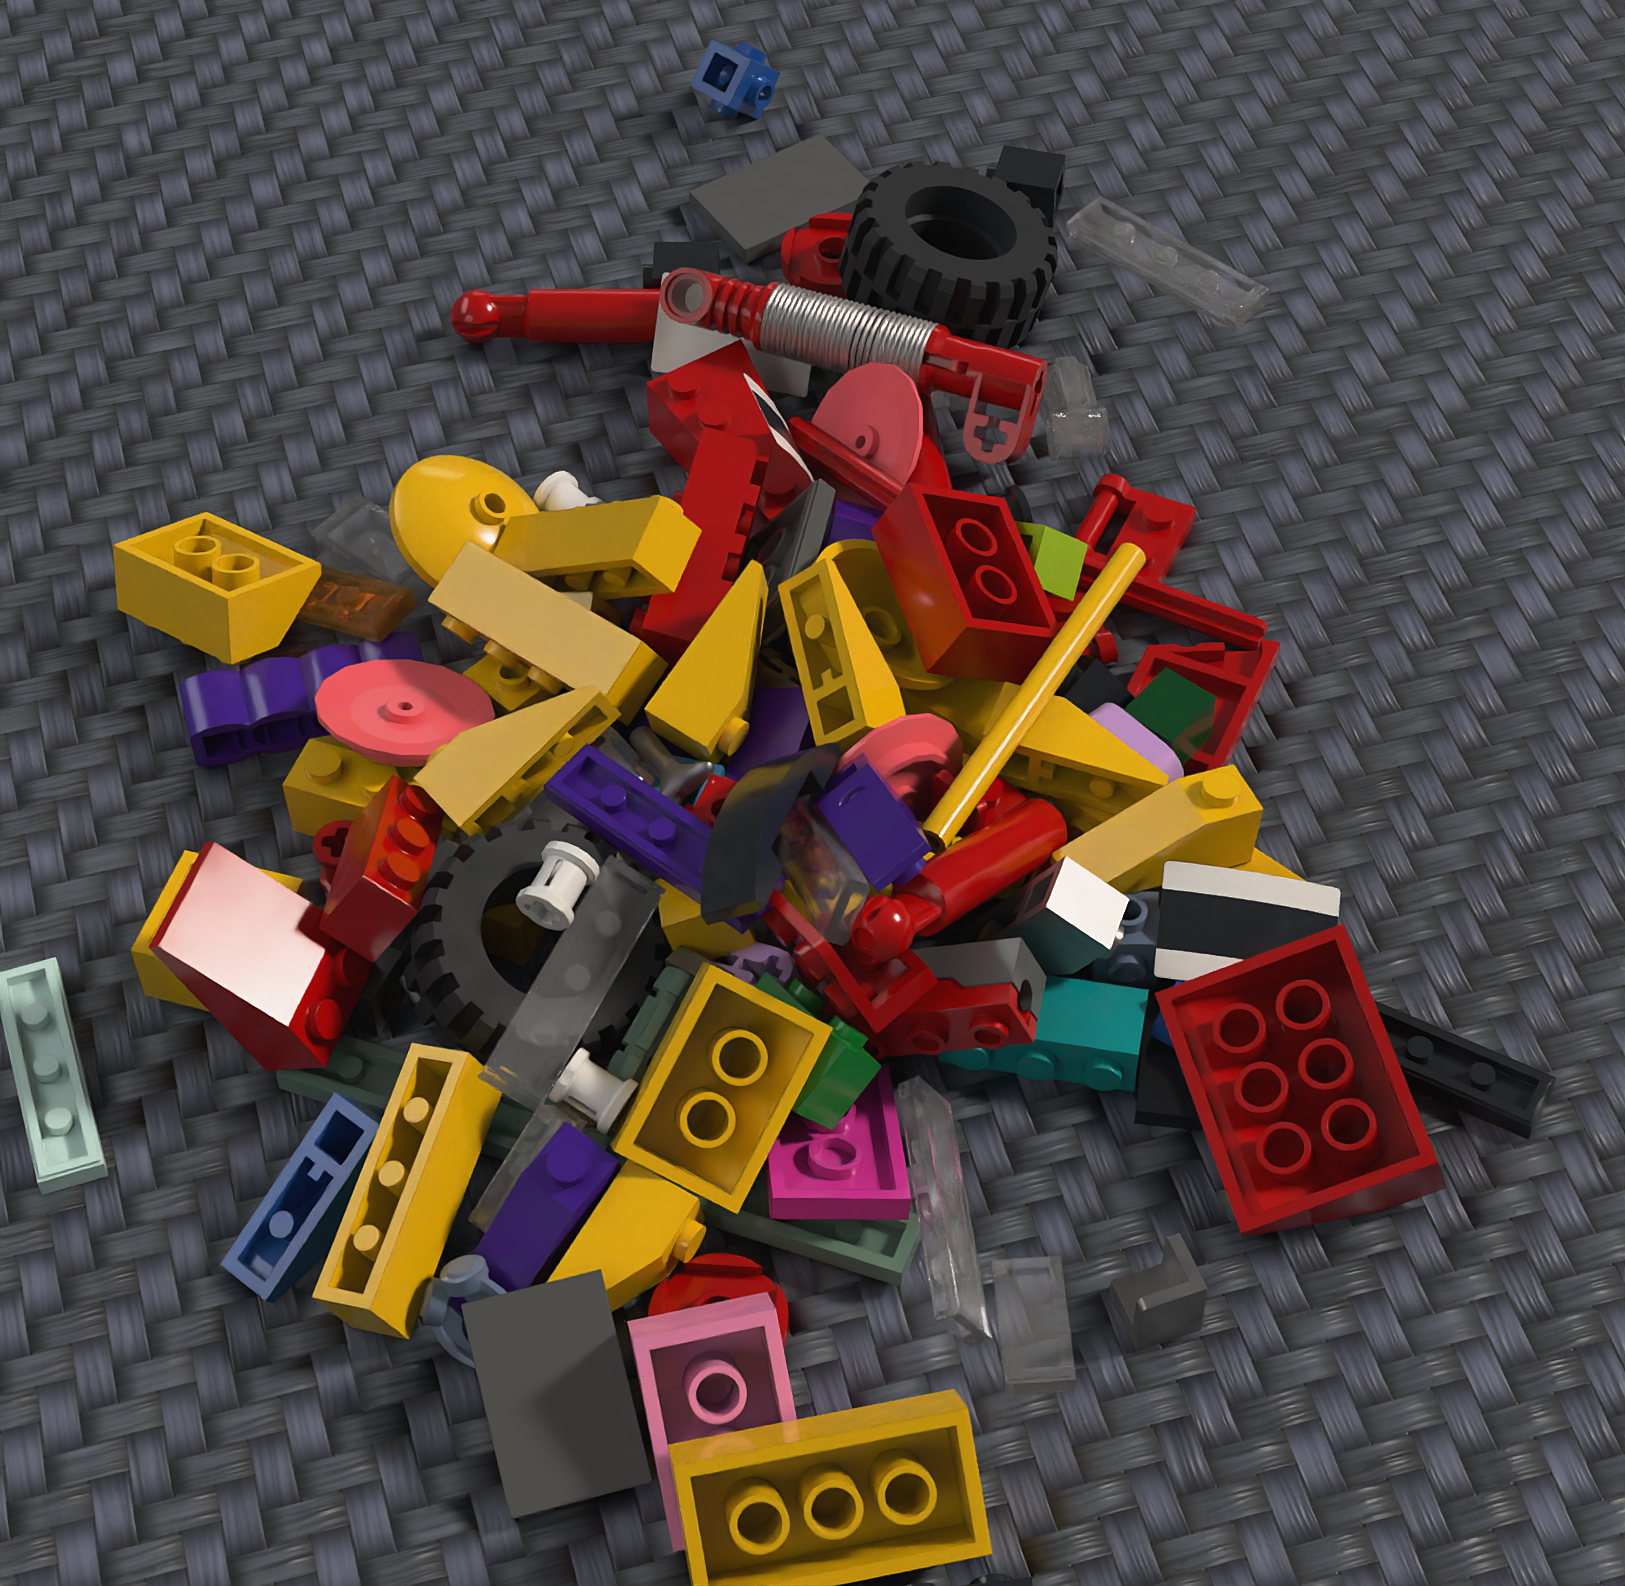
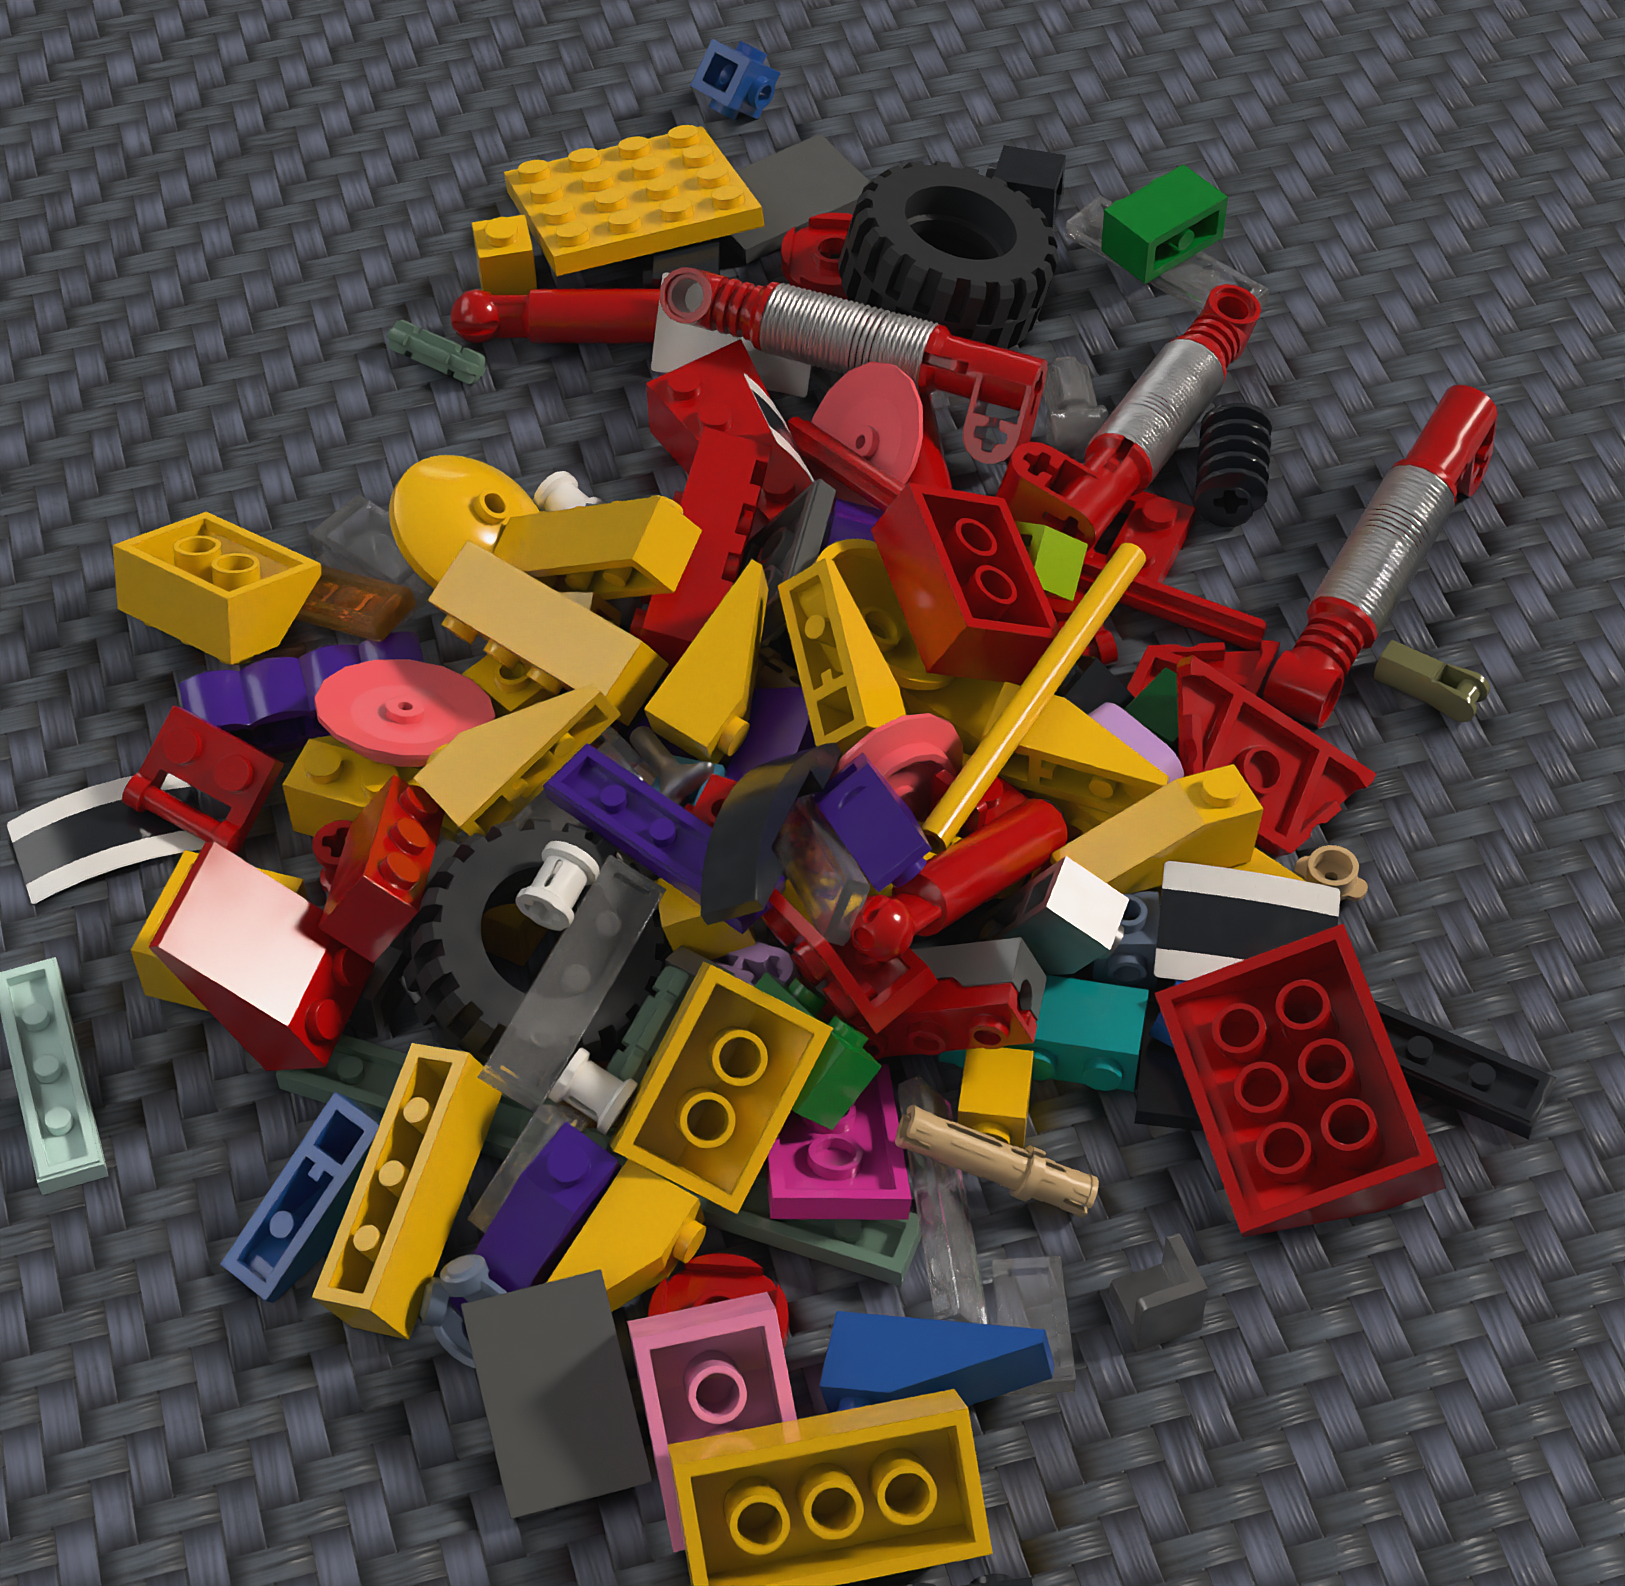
(93, 835): none -> sticker
(213, 764): none -> red plate
(436, 352): none -> sand green axle
(504, 255): none -> yellow brick
(632, 199): none -> yellow plate
(904, 1357): none -> blue slope
(996, 1093): none -> yellow brick
(1018, 1169): none -> tan pin
(1140, 430): none -> red piece
(1163, 223): none -> green brick
(1233, 463): none -> black piece
(1283, 763): none -> red wing
(1333, 863): none -> tan plate
(1384, 554): none -> piece
(1432, 681): none -> olive bar

